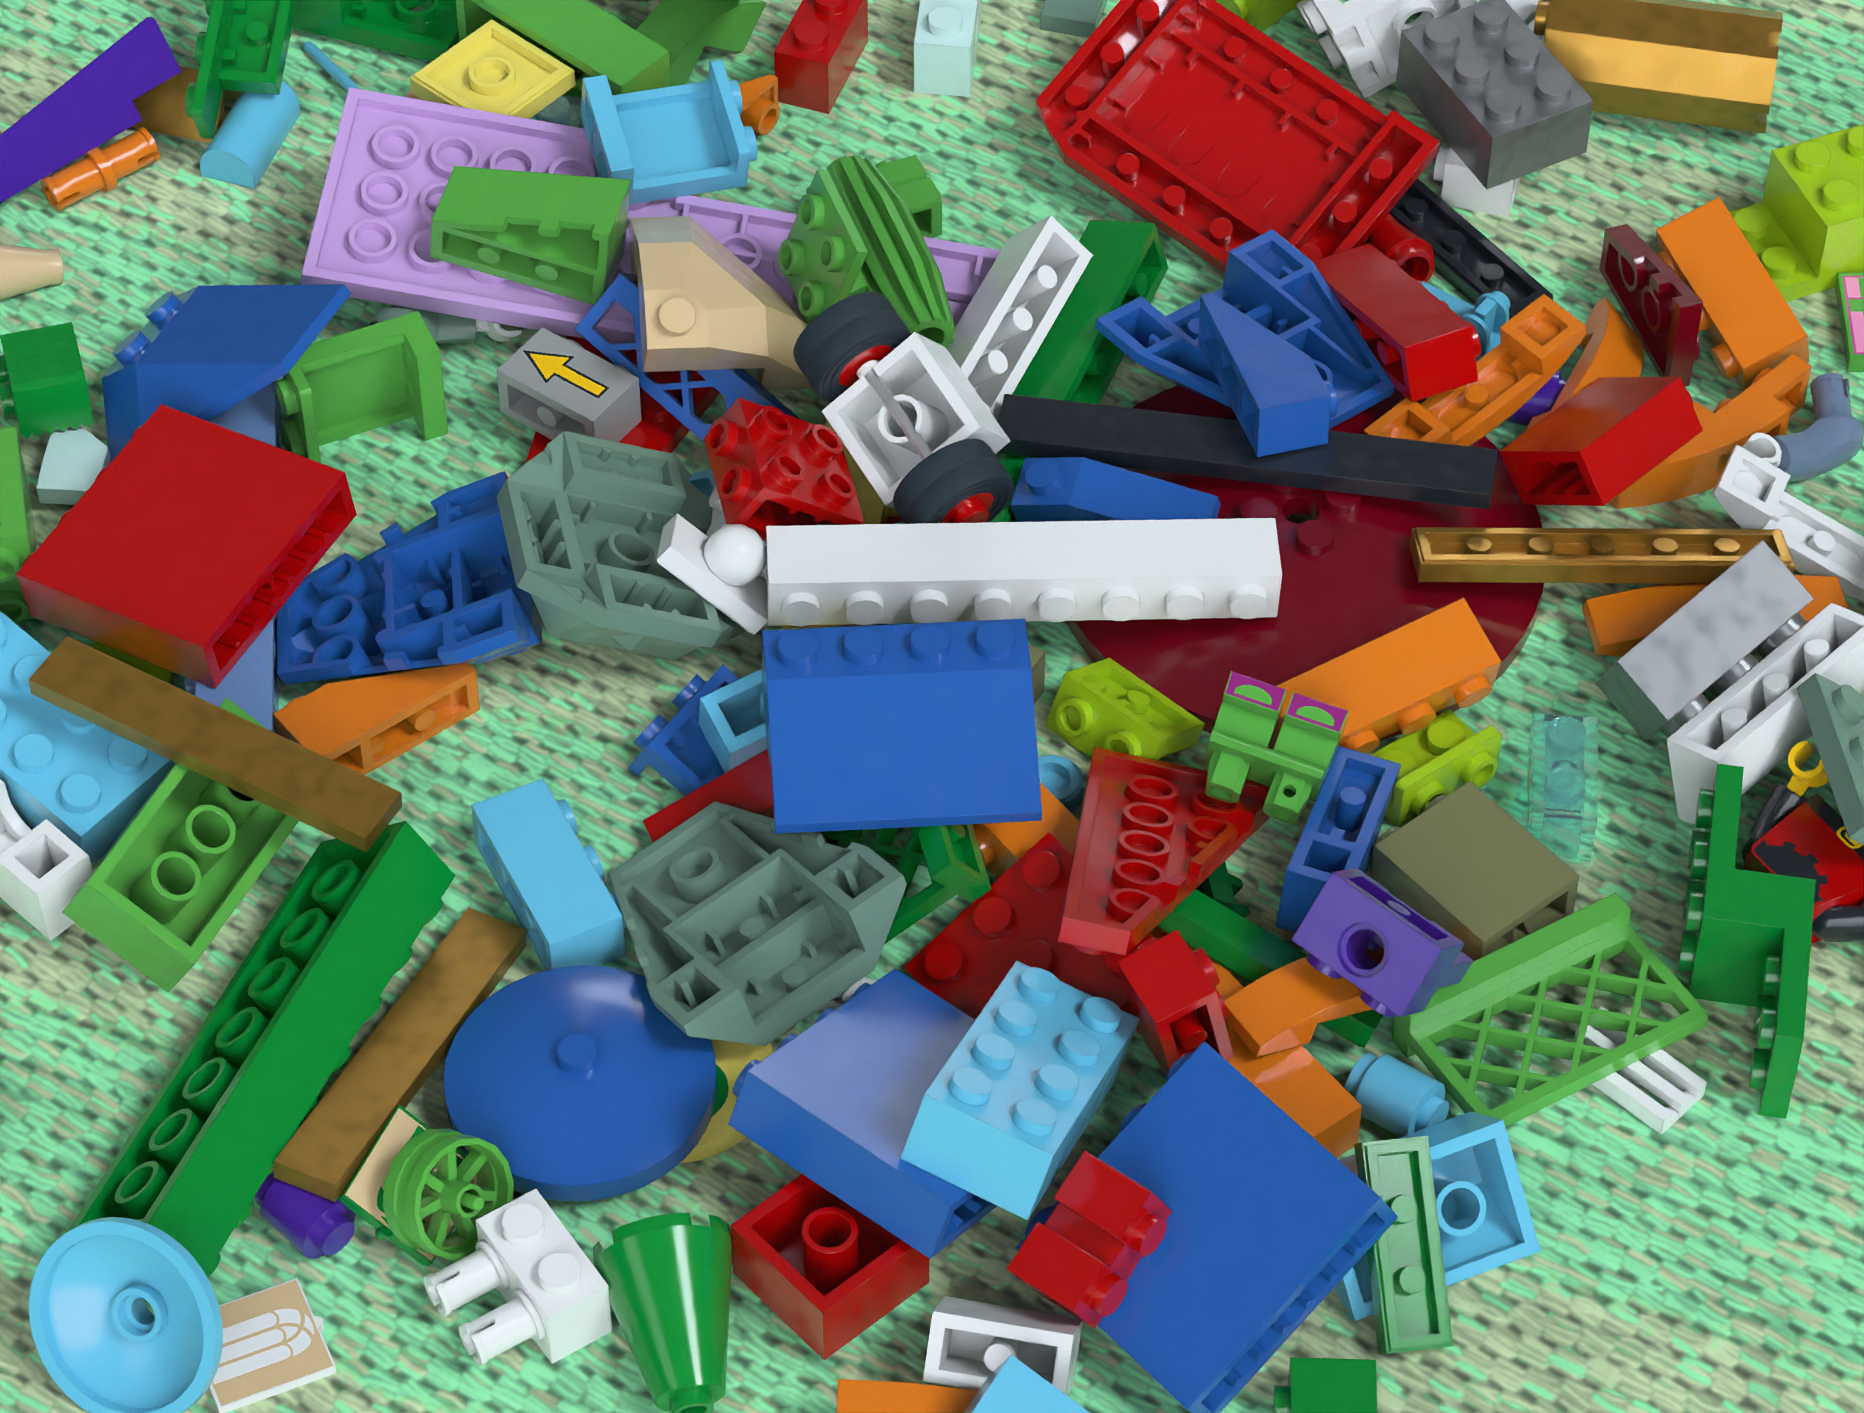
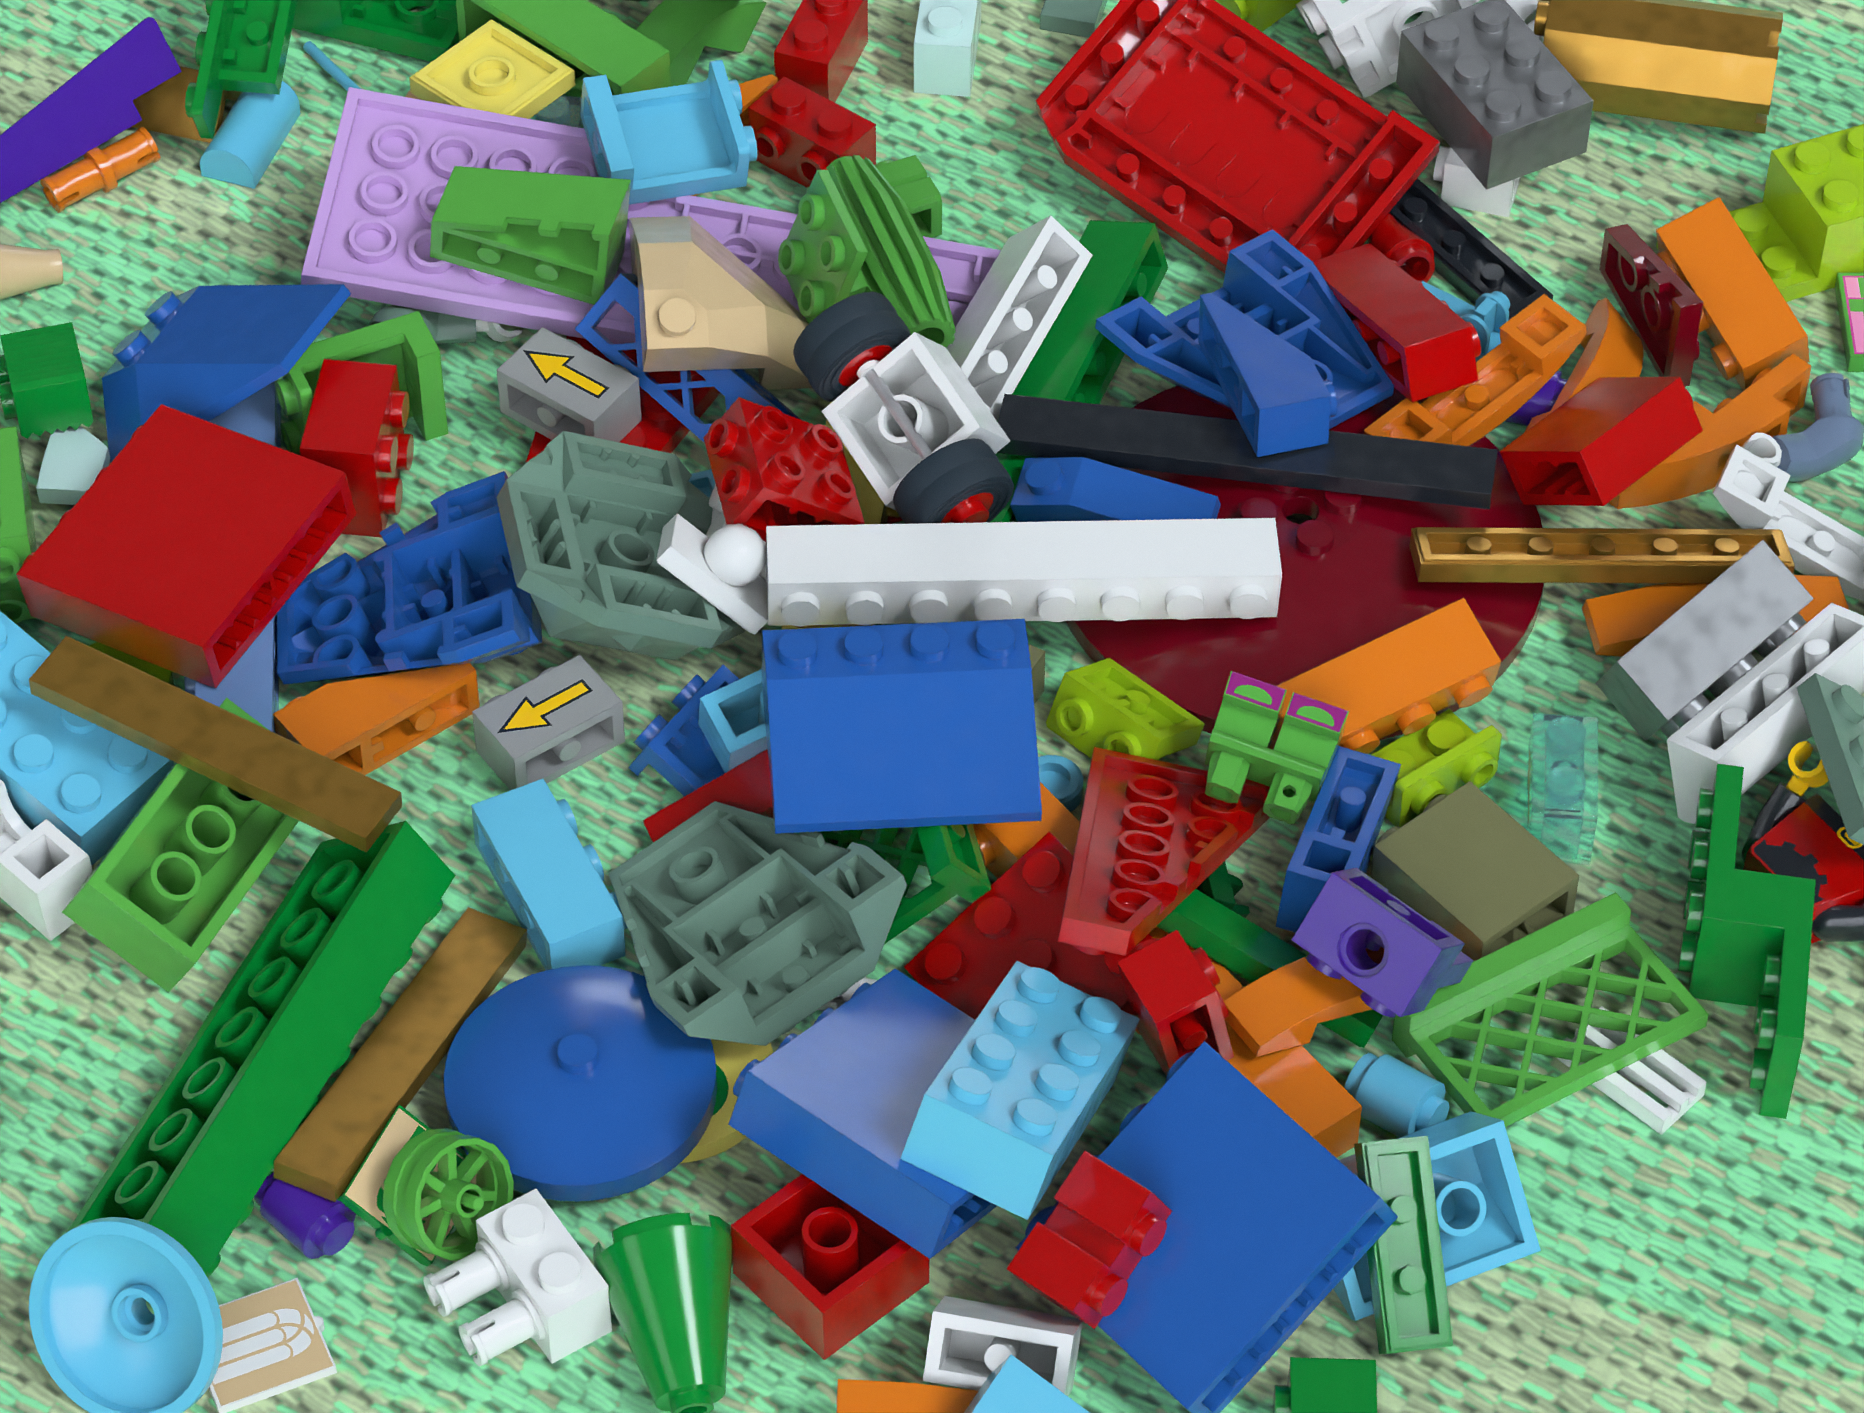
(359, 429): none -> red brick
(549, 724): none -> light grey brick
(806, 131): none -> red brick

